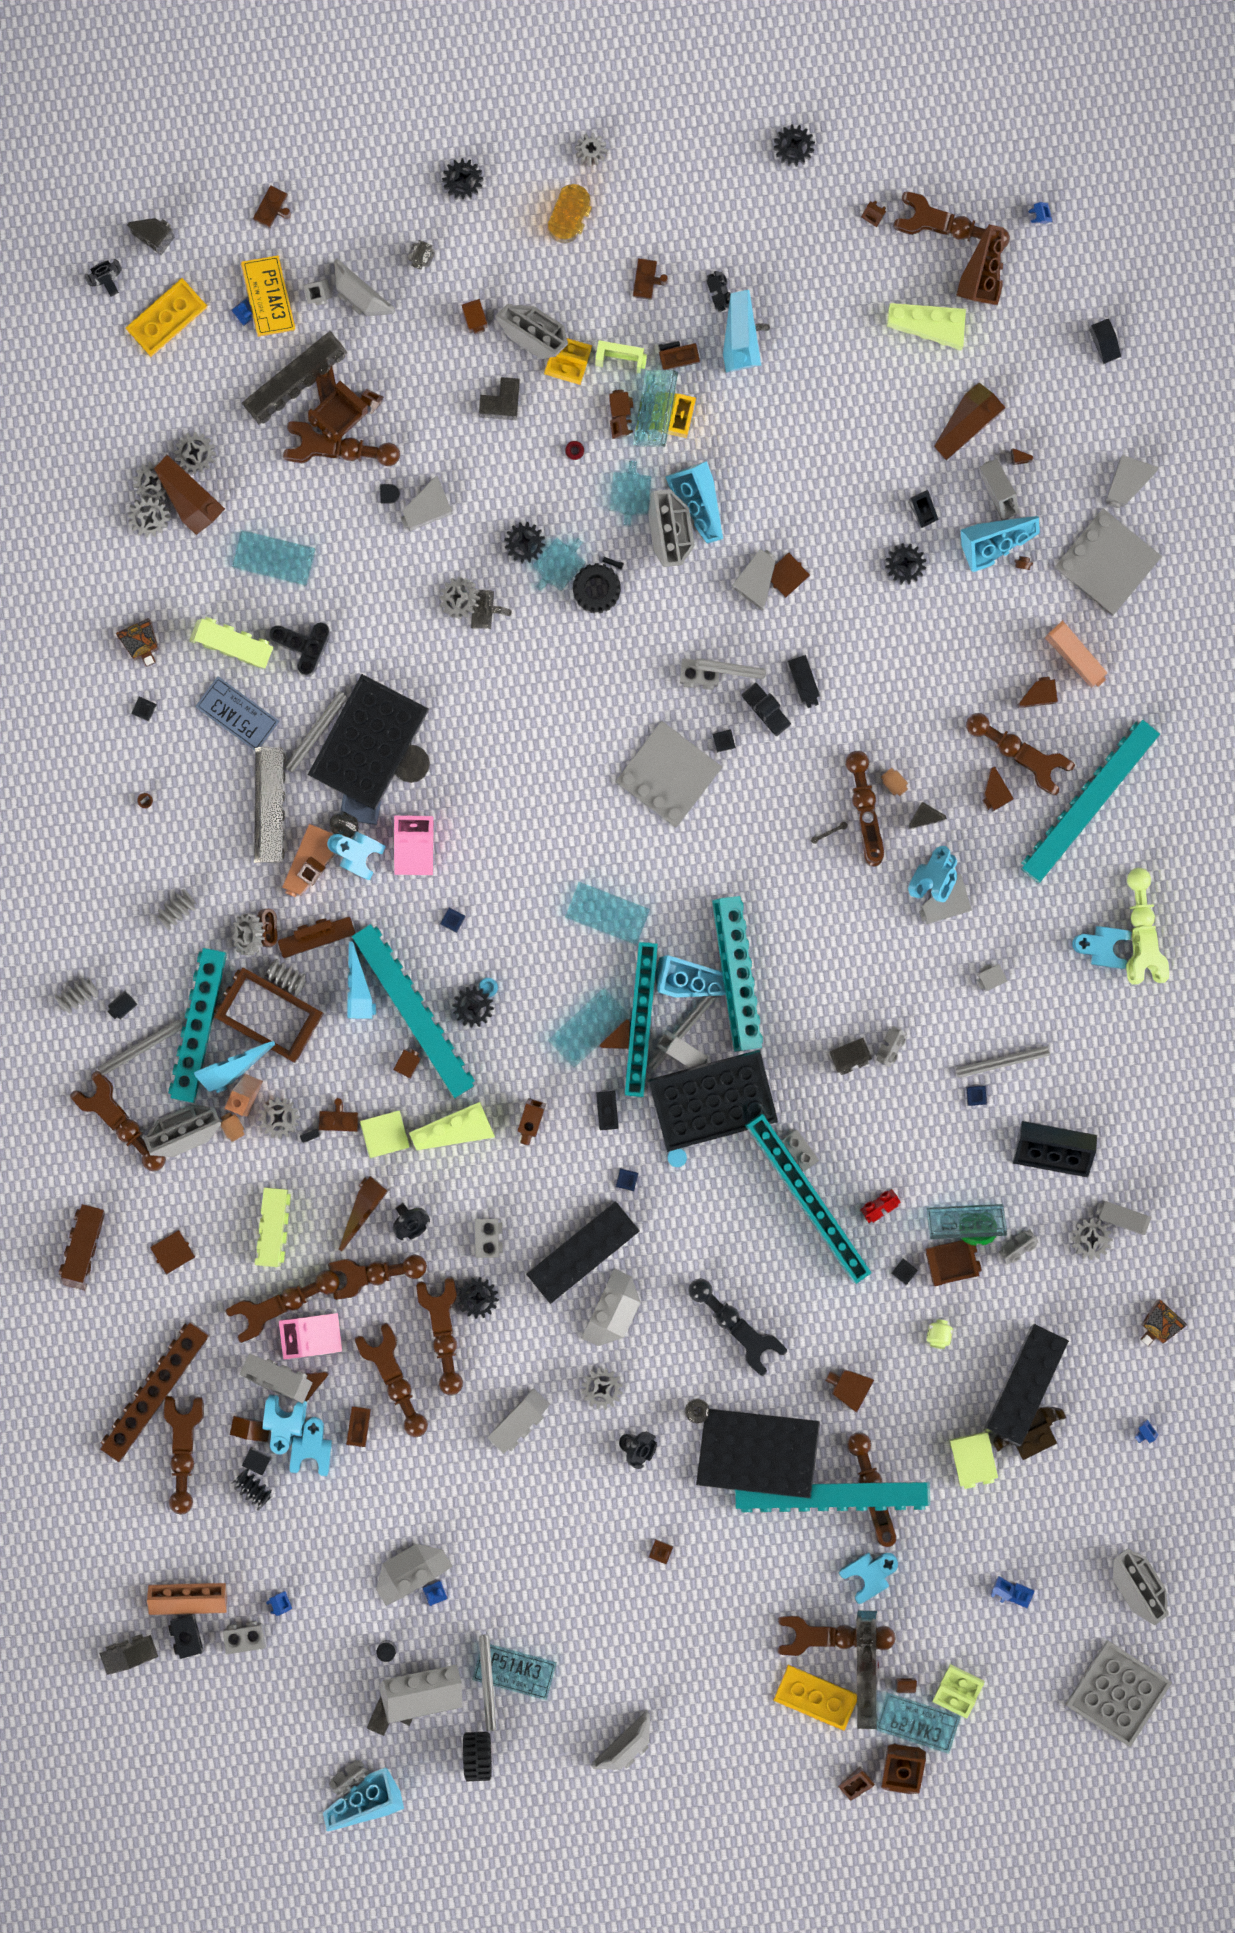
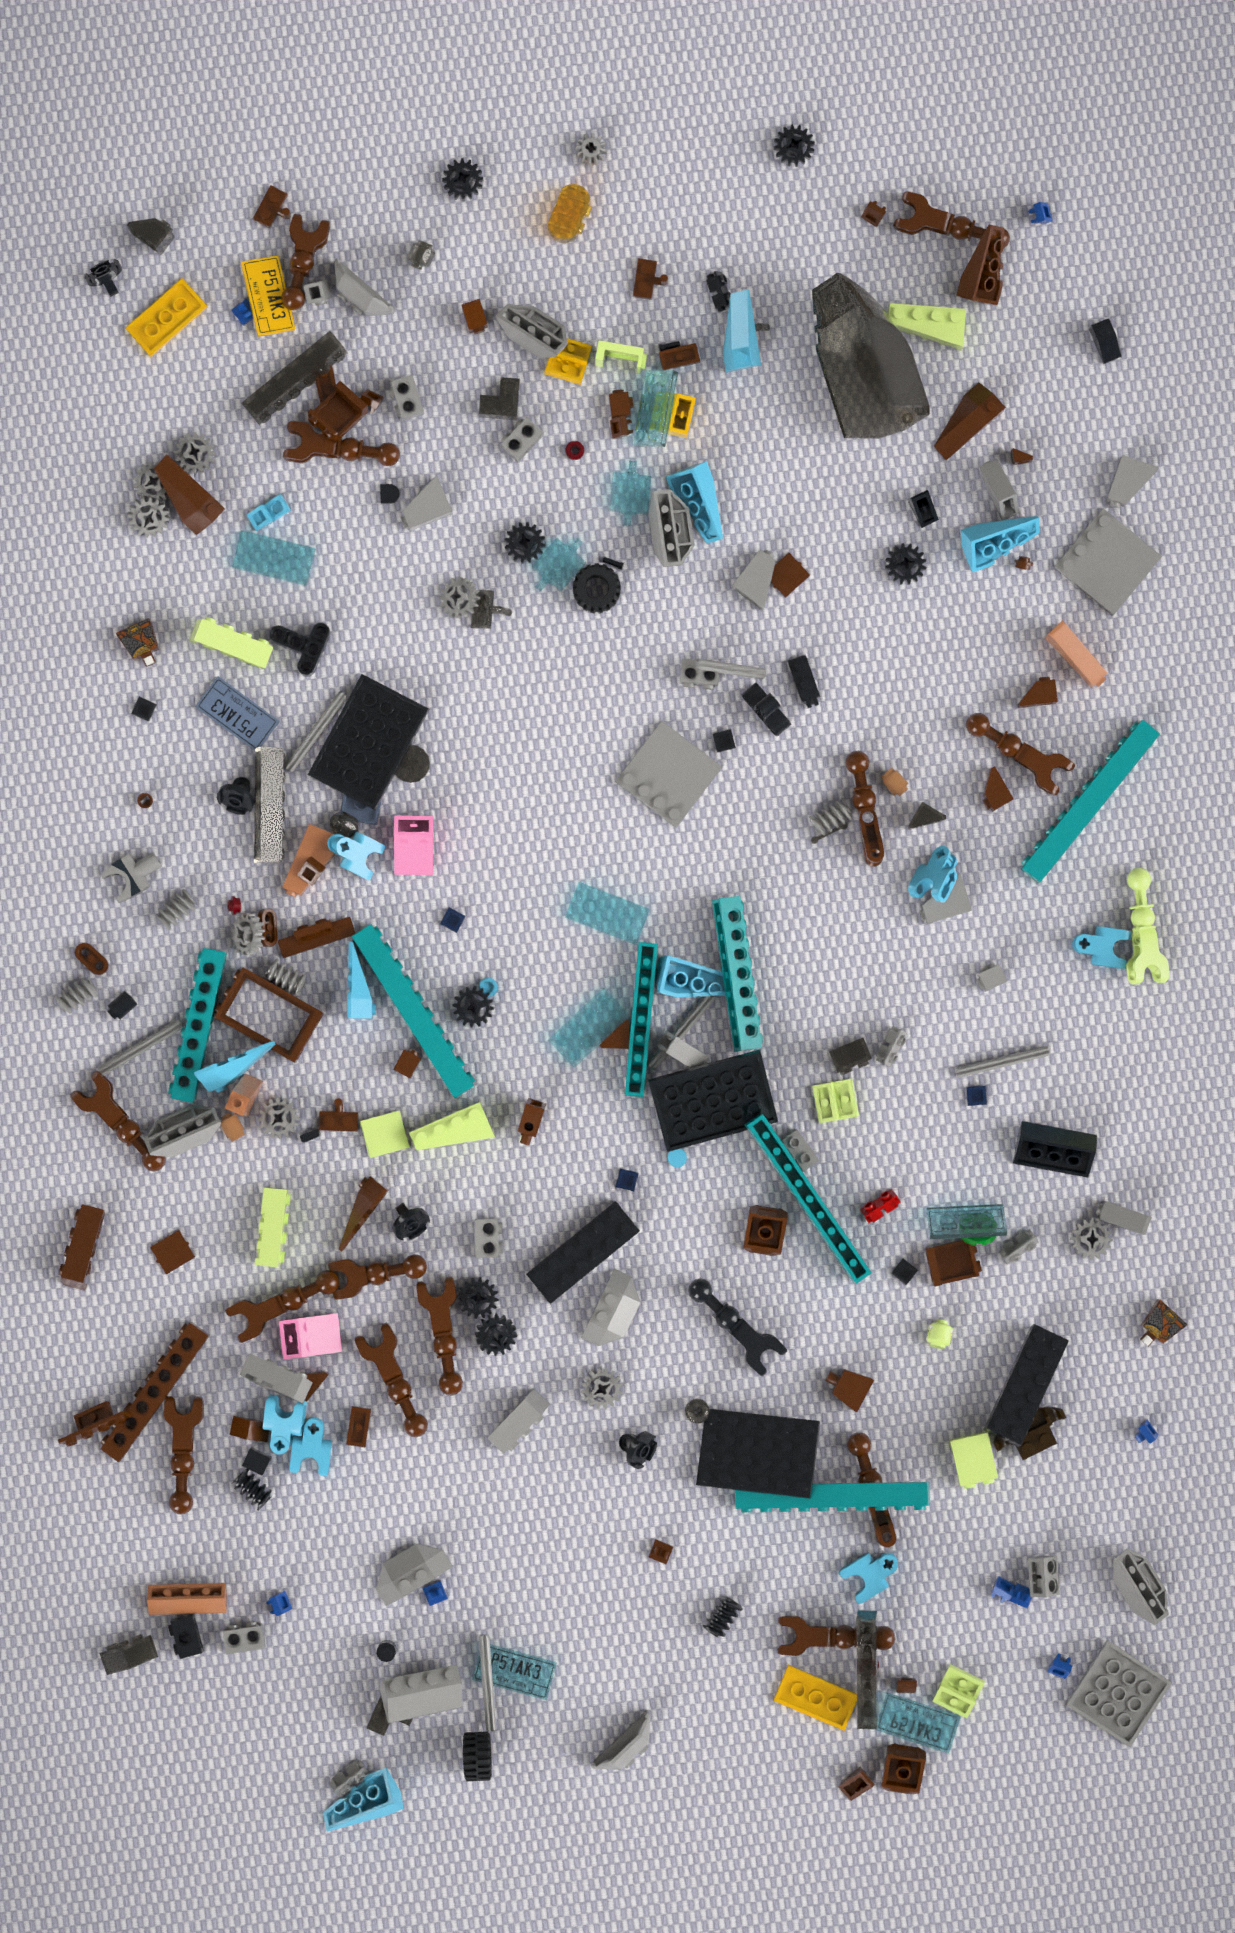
(91, 959): none -> reddish brown plate
(94, 1420): none -> reddish brown bracket
(133, 873): none -> light grey connector
(234, 905): none -> dark red plate
(235, 797): none -> black tile
(268, 512): none -> medium azure slope
(303, 259): none -> reddish brown piece
(410, 396): none -> light grey brick
(503, 1331): none -> black gear
(526, 442): none -> light grey brick
(607, 1110): black plate -> none
(723, 1617): none -> black piece
(765, 1230): none -> reddish brown slope
(832, 817): none -> light grey piece
(835, 1101): none -> yellowish green slope
(865, 362): none -> clear smoke windscreen
(1043, 1576): none -> light grey brick
(1059, 1667): none -> blue tile

